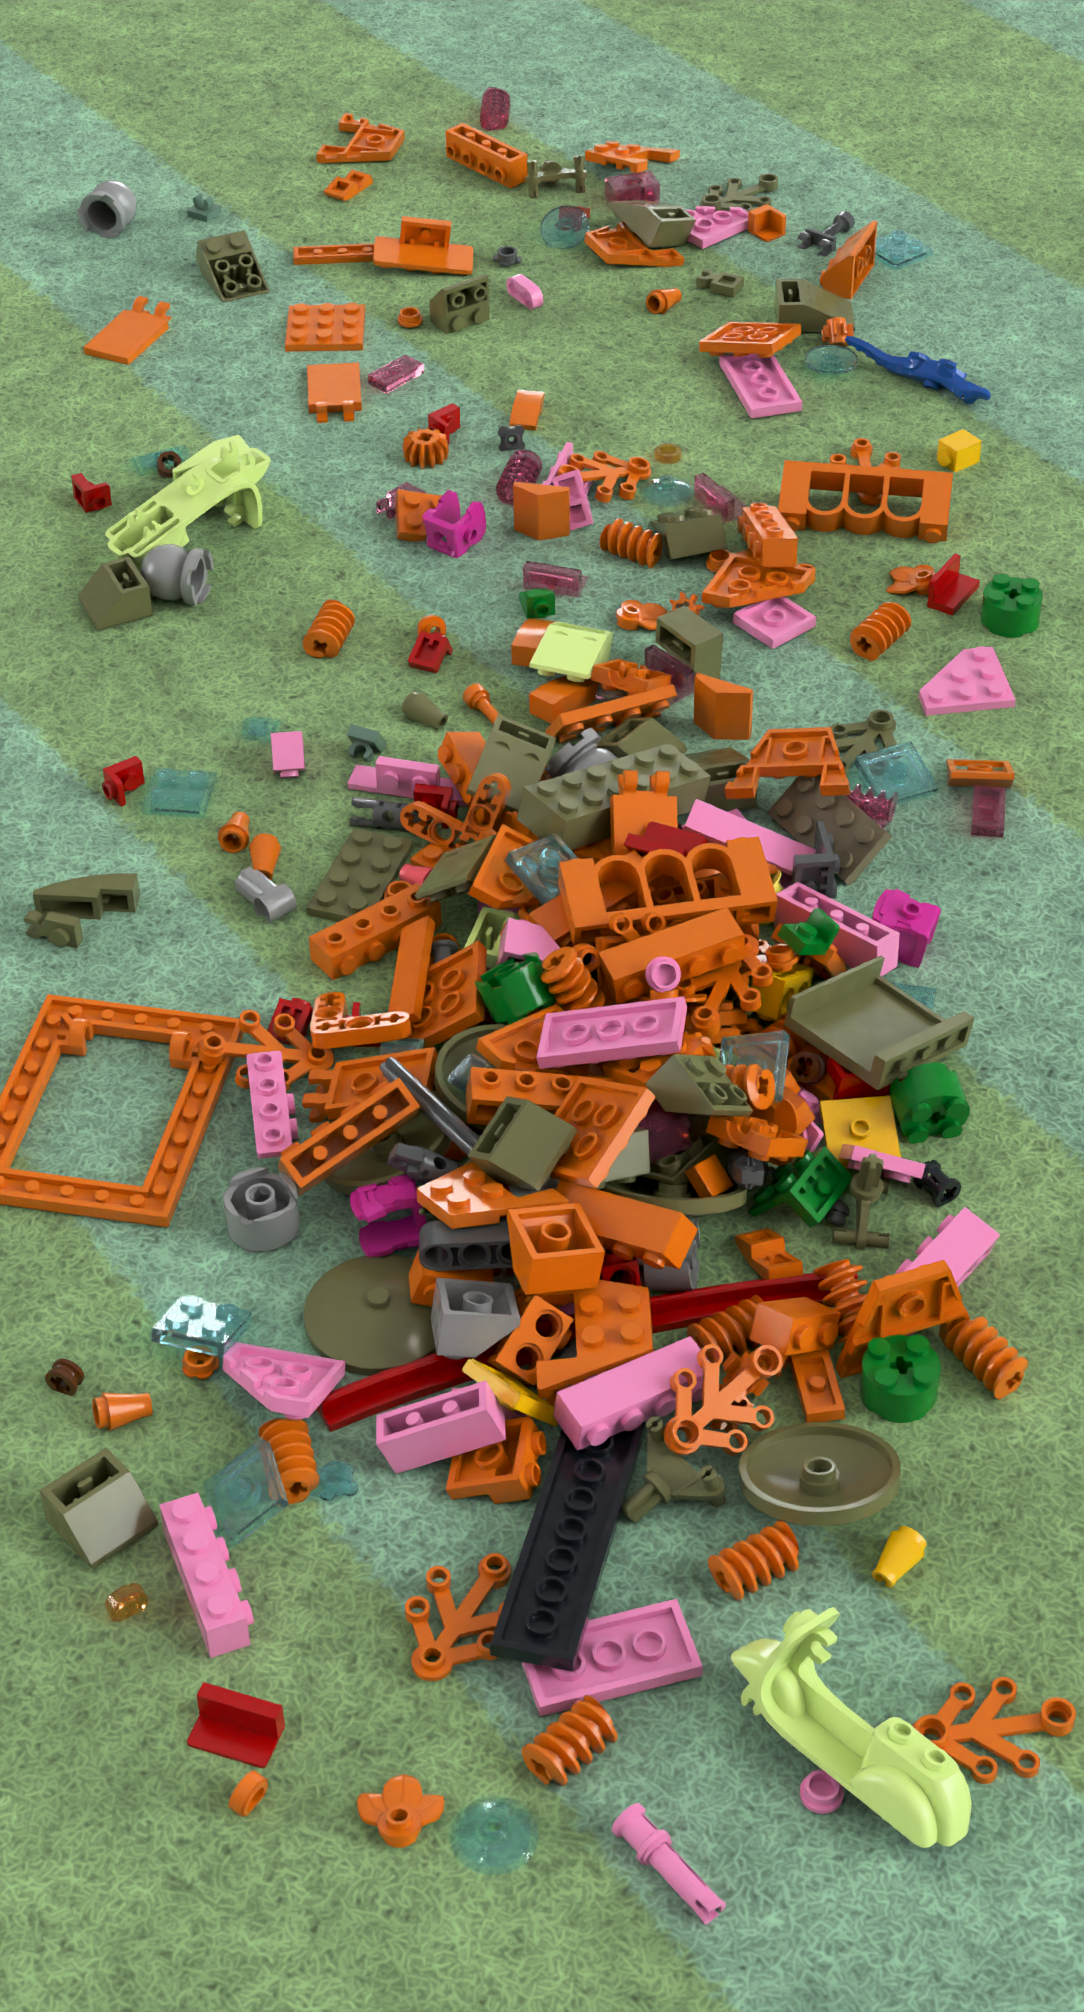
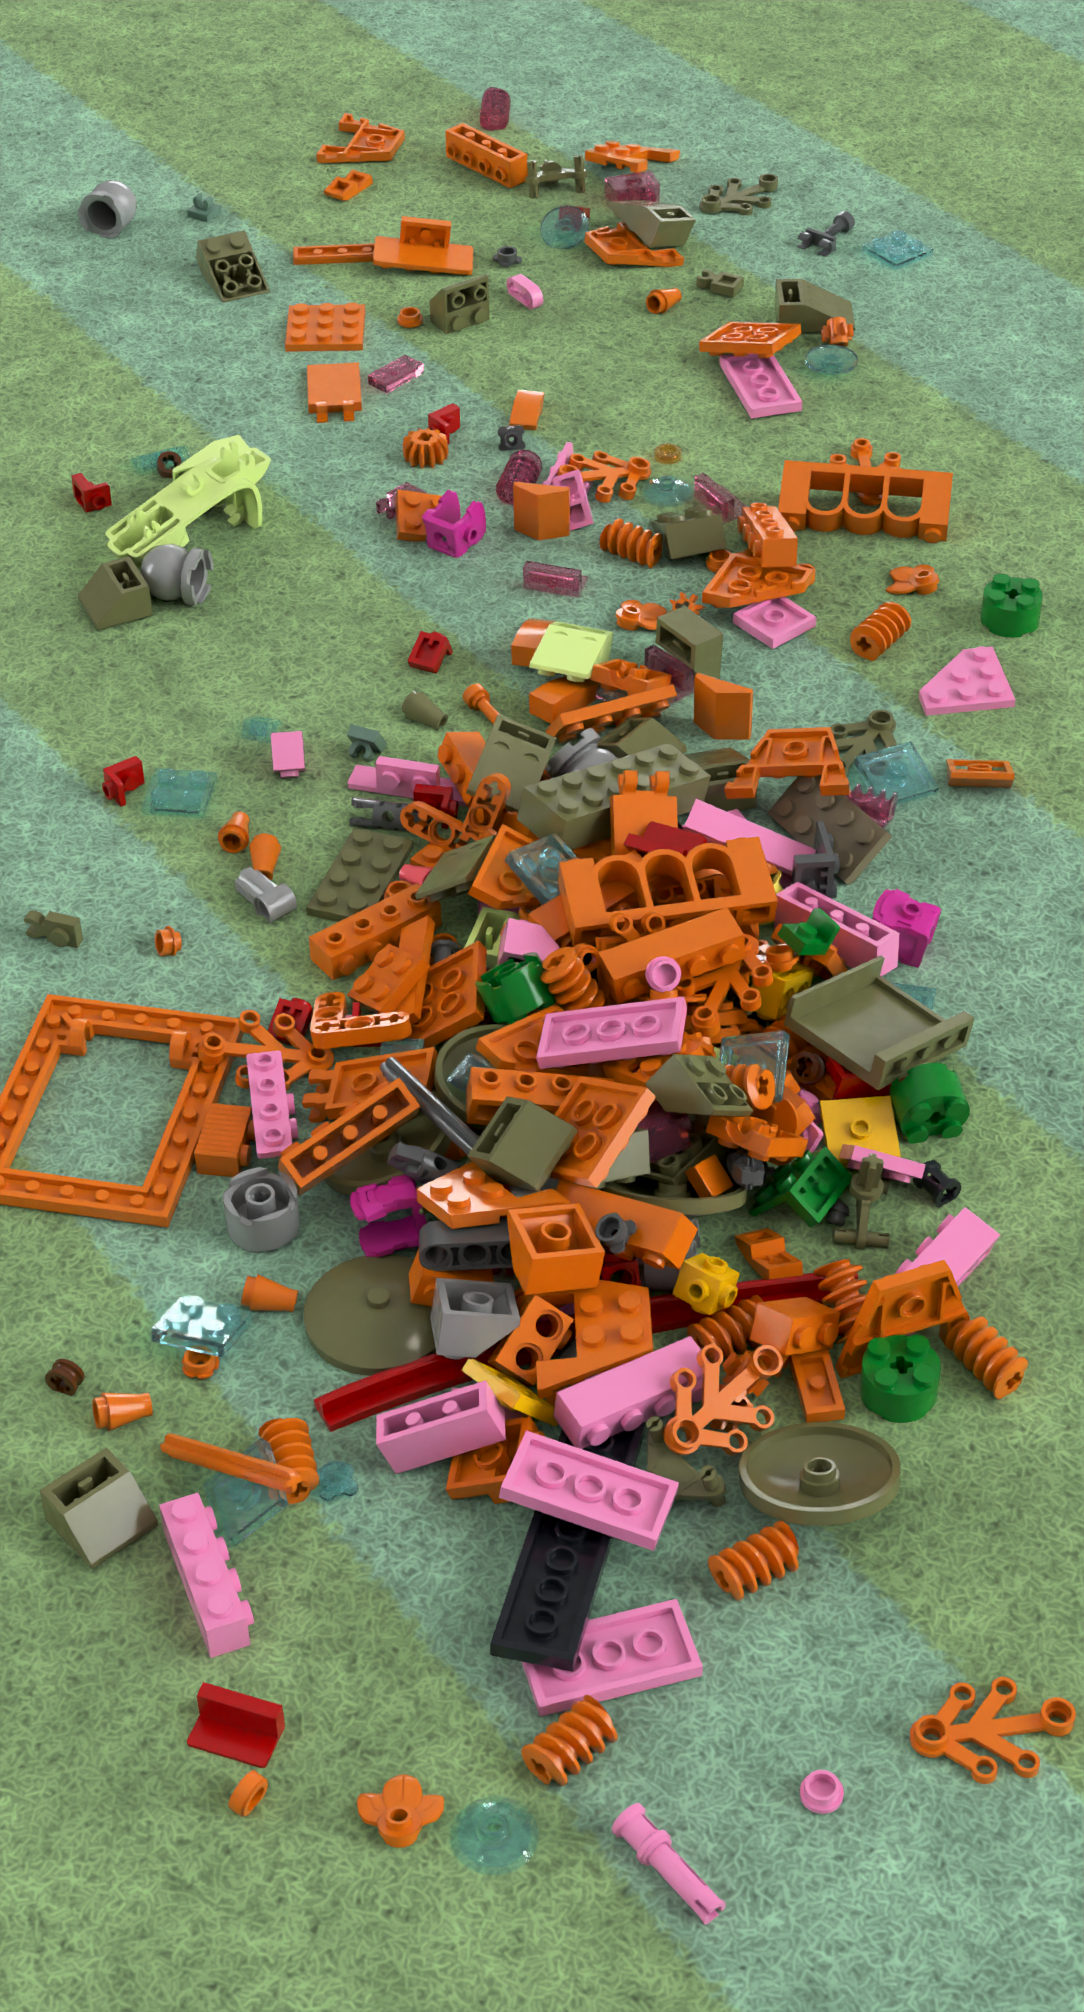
(89, 895): olive slope -> none
(126, 1602): clear orange tile -> none
(130, 332): orange tile -> none
(167, 941): none -> orange plate
(225, 1140): none -> orange brick
(231, 1463): none -> orange axle
(268, 1295): none -> orange cone
(283, 1379): bright pink plate -> none
(329, 630): orange piece -> none
(388, 980): none -> orange plate
(431, 621): orange plate -> none
(455, 1622): orange plant -> none
(538, 603): green bracket -> none
(589, 1490): none -> bright pink plate
(608, 1226): none -> dark grey plate
(706, 1284): none -> yellow brick
(716, 226): bright pink plate -> none
(766, 223): orange panel -> none
(851, 263): orange slope -> none
(885, 1766): yellowish green piece -> none
(900, 1554): yellow cone -> none
(923, 369): blue animal -> none
(950, 588): red panel -> none
(959, 450): yellow brick -> none
(988, 811): clear pink plate -> none

